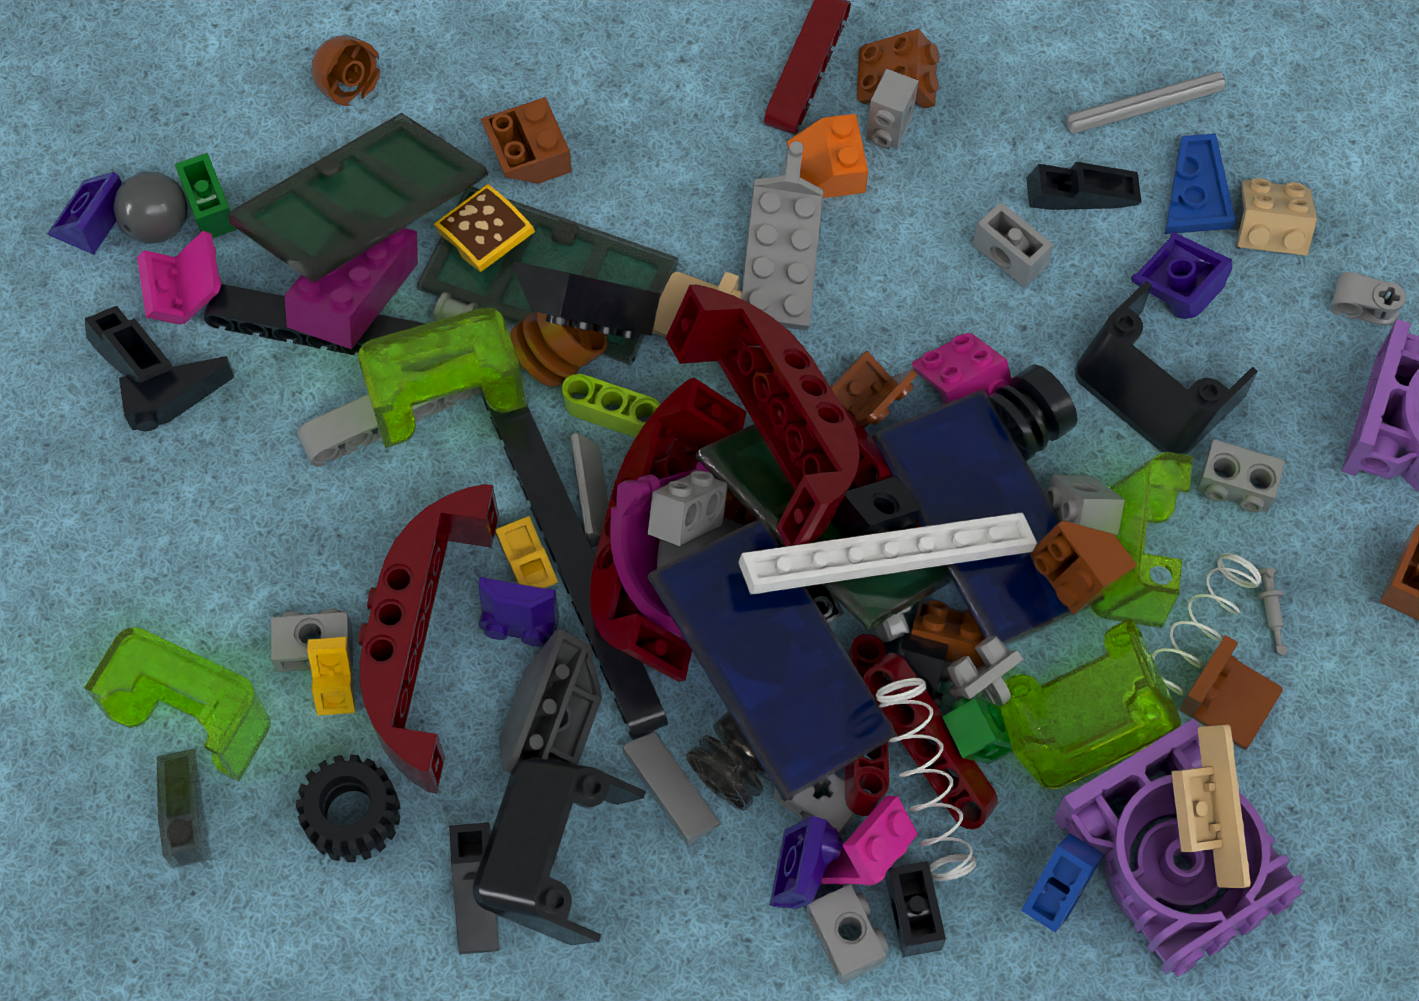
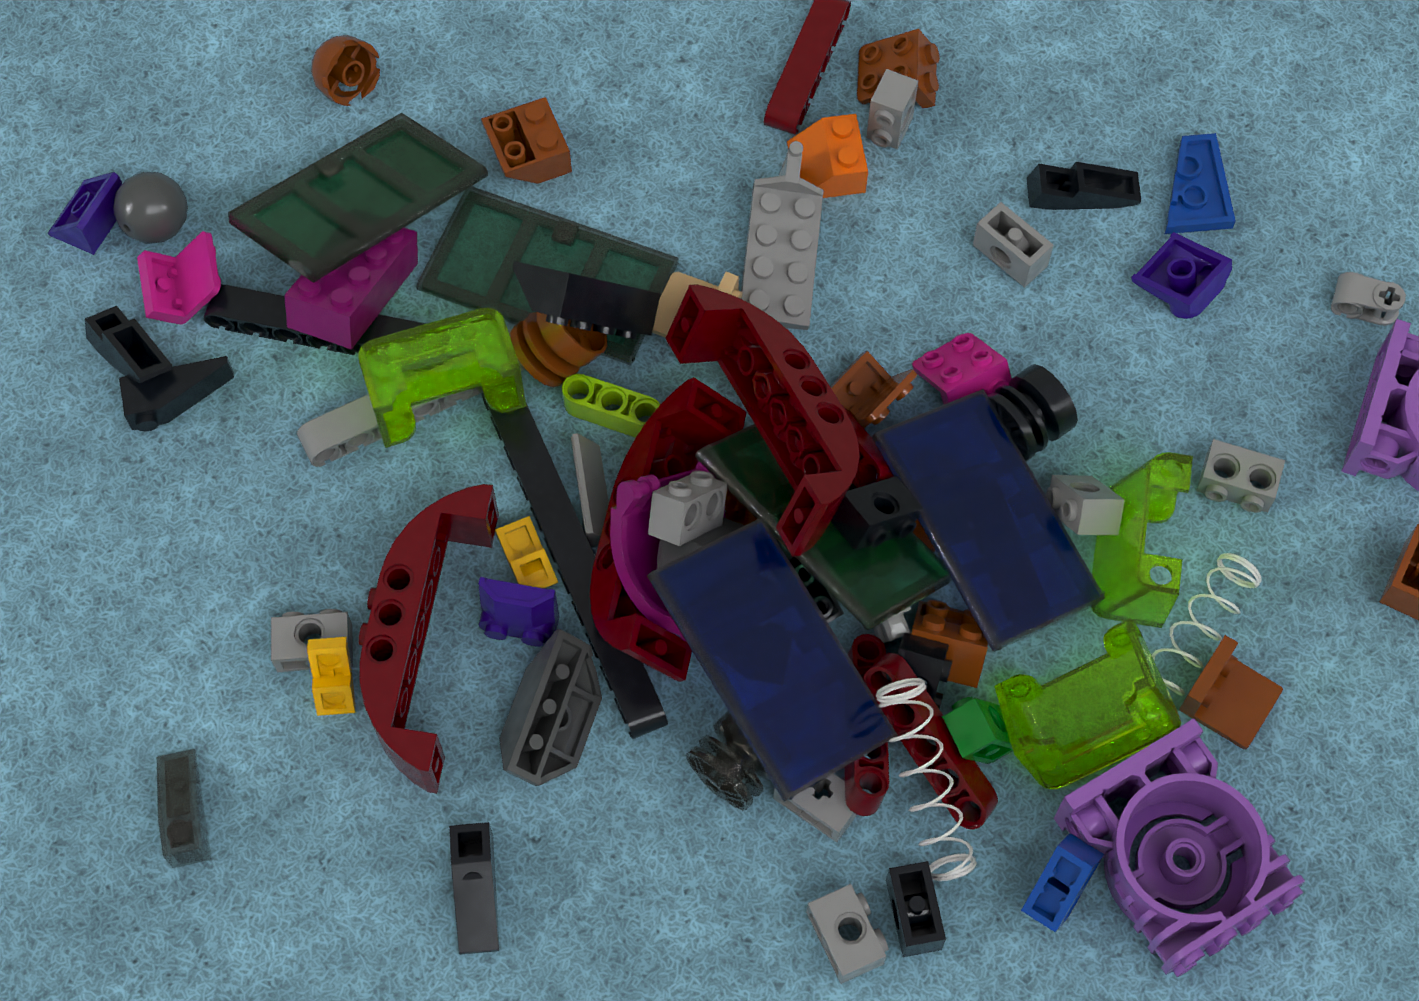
(149, 670): clear neon green windscreen -> none
(205, 195): green brick -> none
(329, 784): black tyre -> none
(450, 307): light grey bush -> none
(484, 227): slope -> none
(526, 838): black windscreen -> none
(670, 787): light grey slope -> none
(803, 860): dark purple slope -> none
(873, 846): dark pink bracket -> none
(886, 553): white plate -> none
(987, 677): light grey hips -> none
(1081, 563): dark orange slope -> none
(1144, 392): black windscreen -> none
(1145, 102): light grey axle -> none
(1211, 807): tan bracket -> none
(1272, 607): light grey piece -> none
(1277, 217): tan bracket -> none

